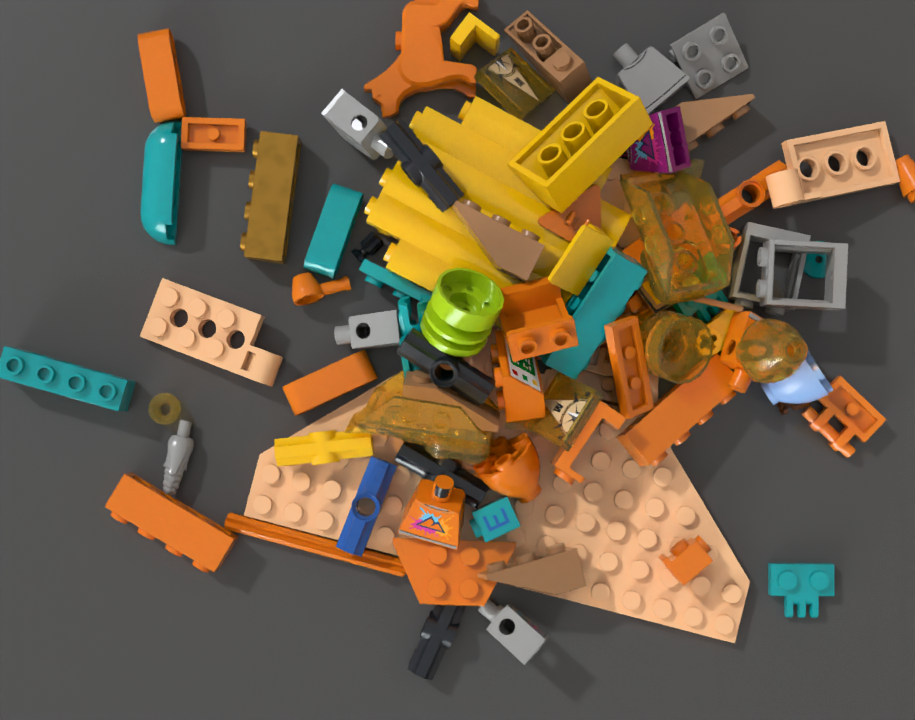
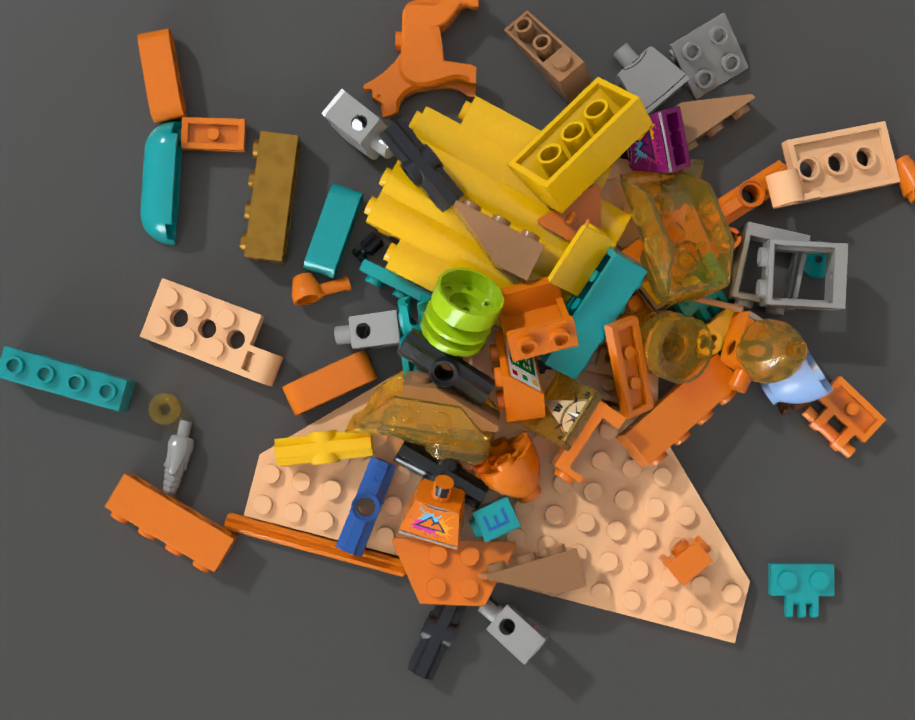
(472, 31): yellow panel -> none
(514, 84): clear yellow tile -> none

